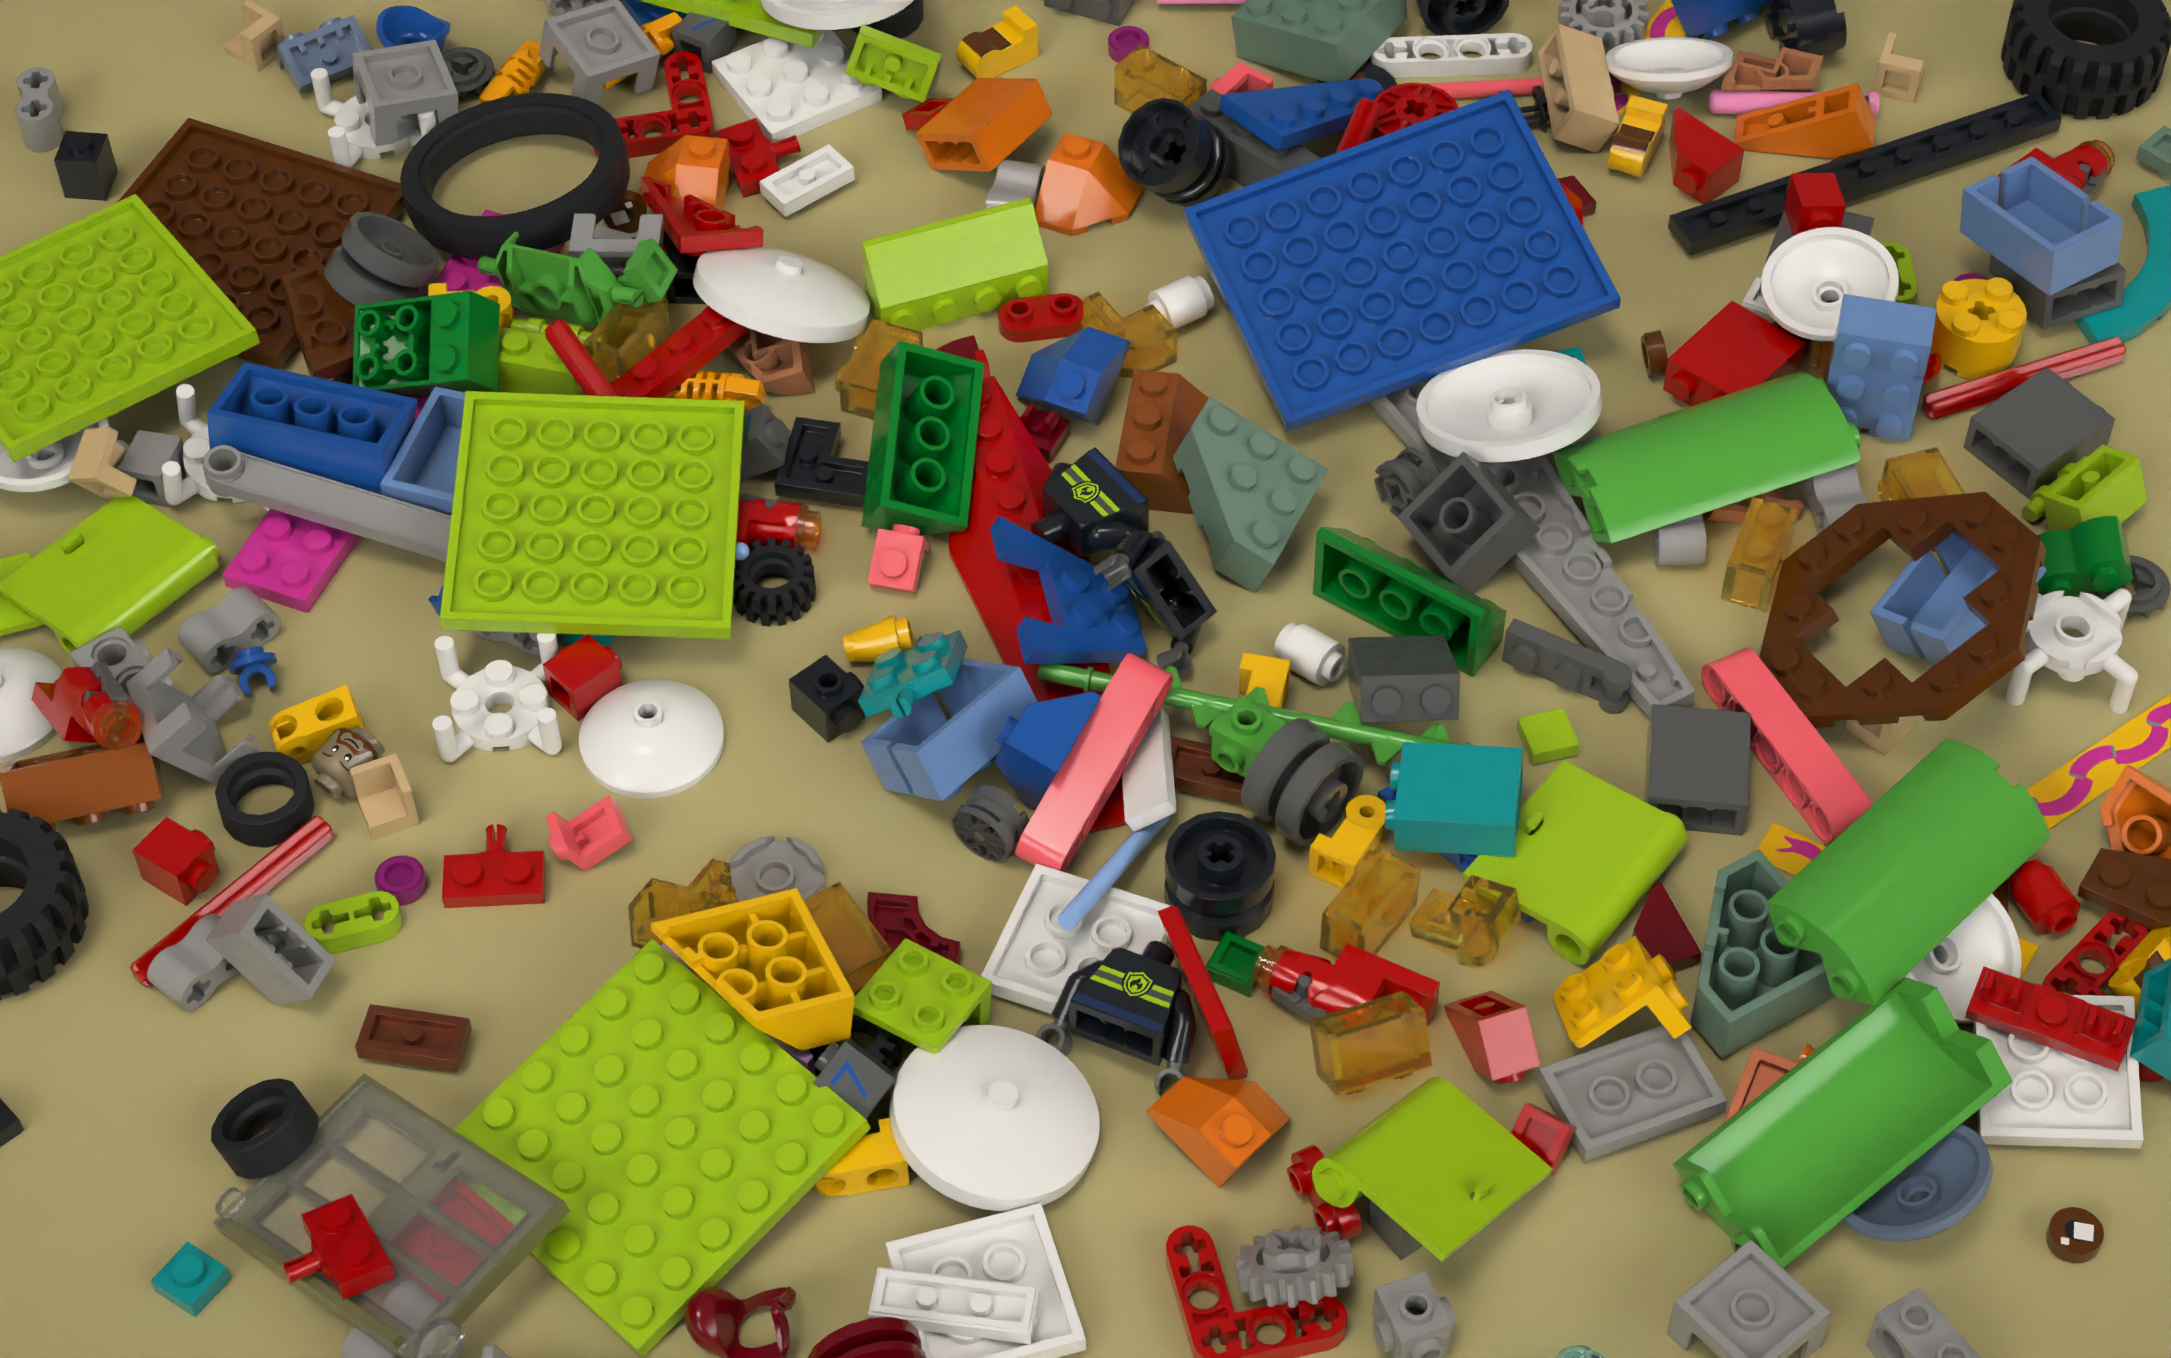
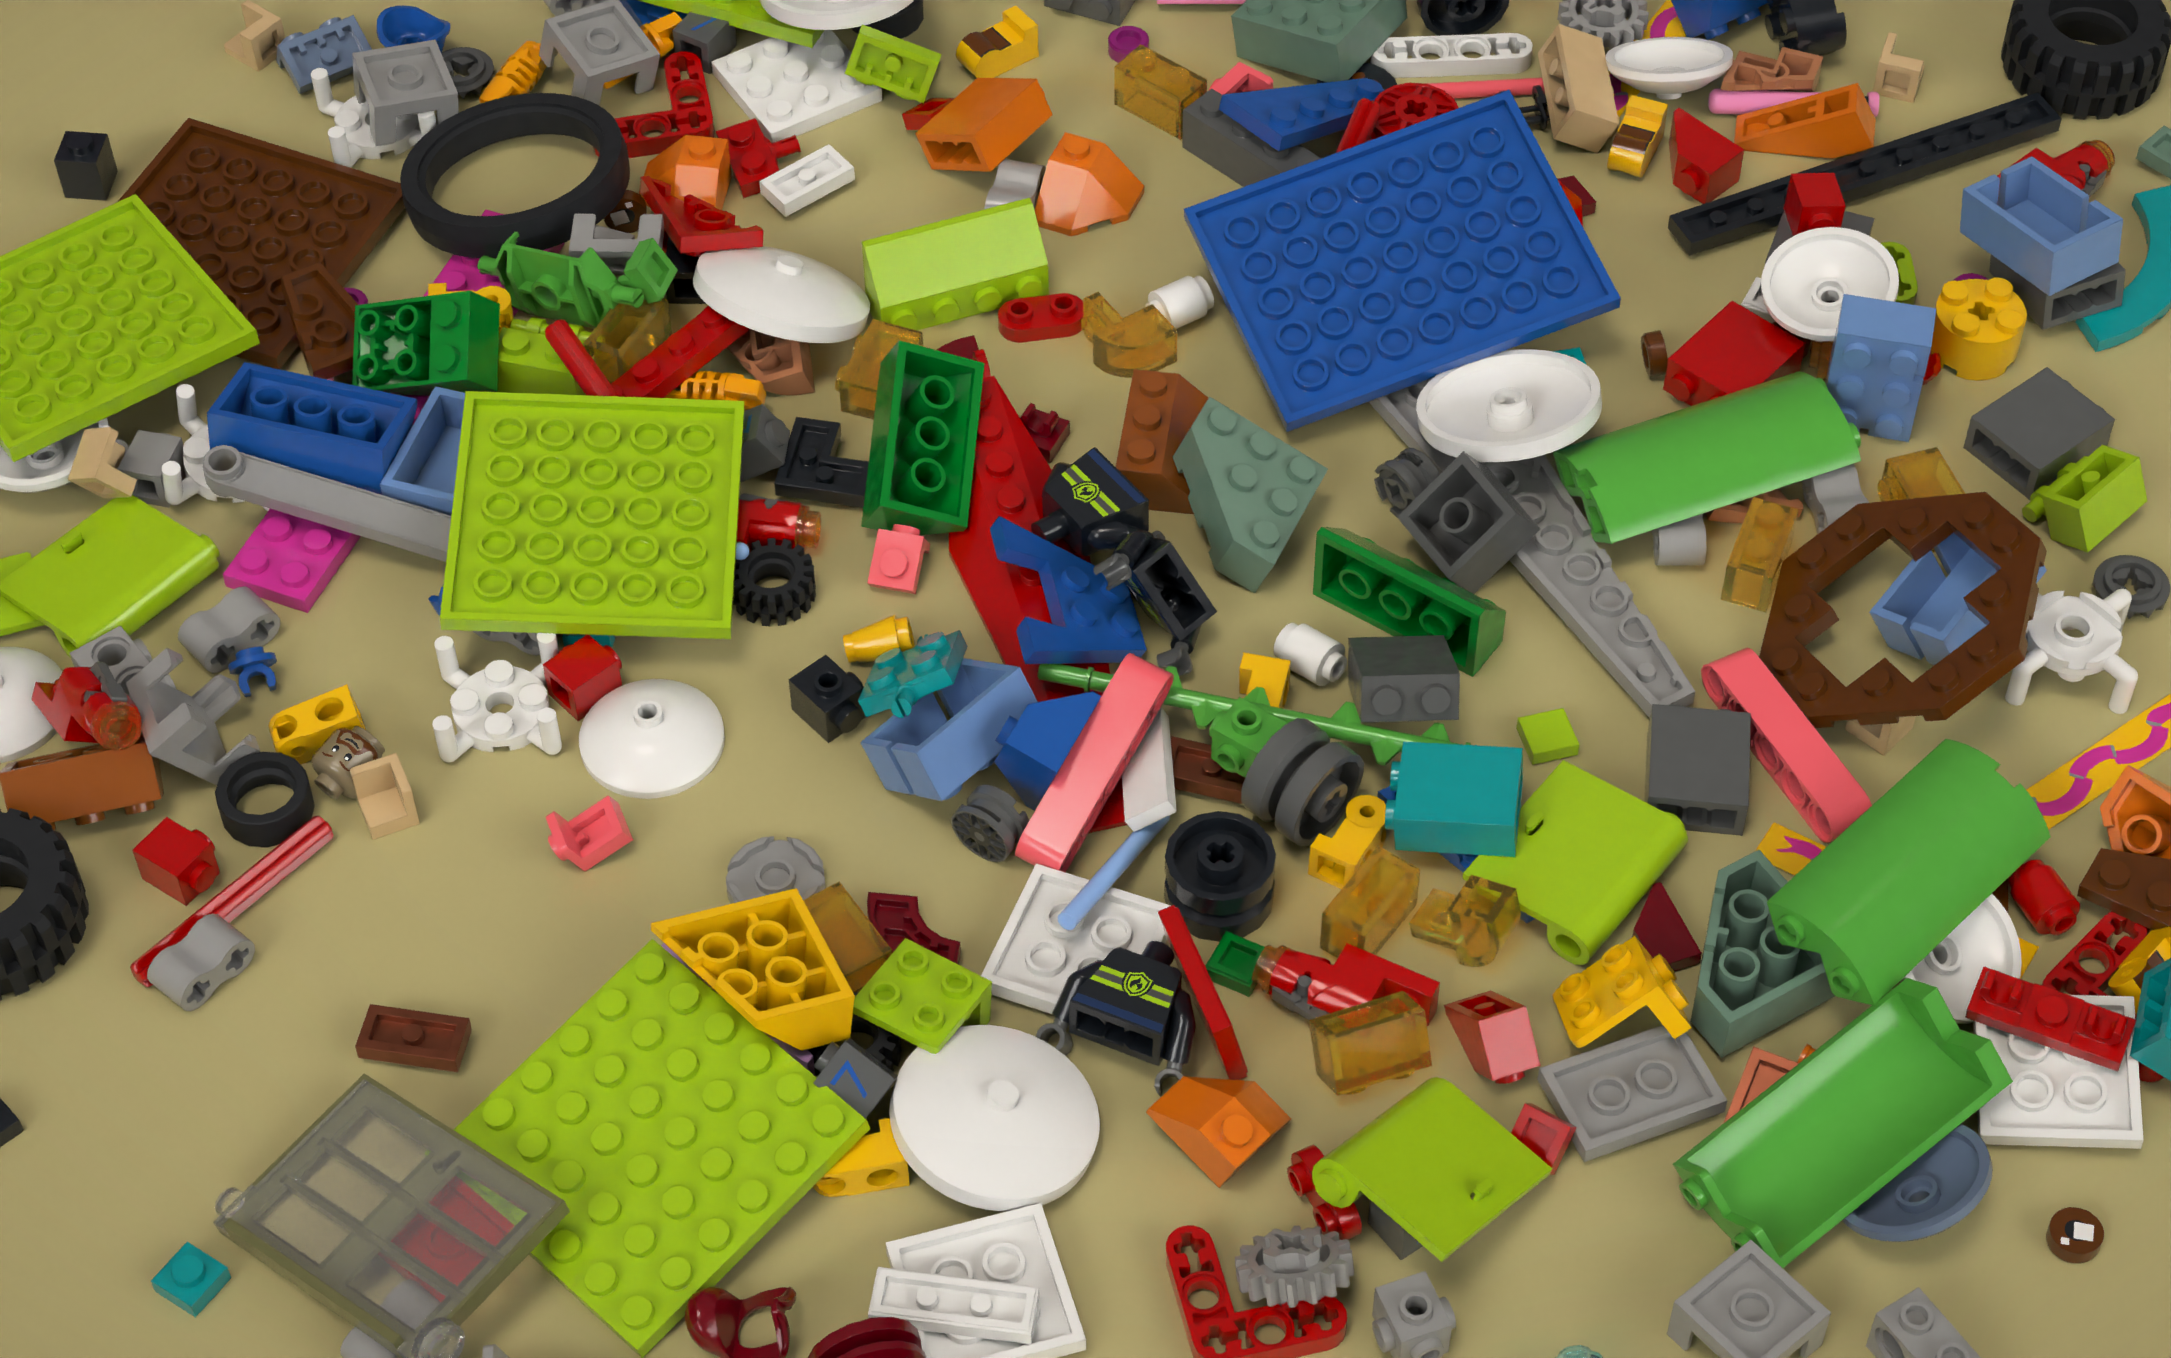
(39, 109): light grey axle -> none
(271, 950): light grey brick -> none
(278, 1144): black tyre -> none
(341, 1249): red plate -> none
(354, 921): lime beam -> none
(380, 260): dark grey wheel -> none
(402, 878): magenta tile -> none
(494, 875): red plate -> none
(667, 900): clear yellow brick -> none
(1075, 374): blue slope -> none
(1174, 152): black wheel -> none
(1568, 665): dark grey plate -> none
(1995, 385): red axle -> none
(2086, 558): green brick -> none

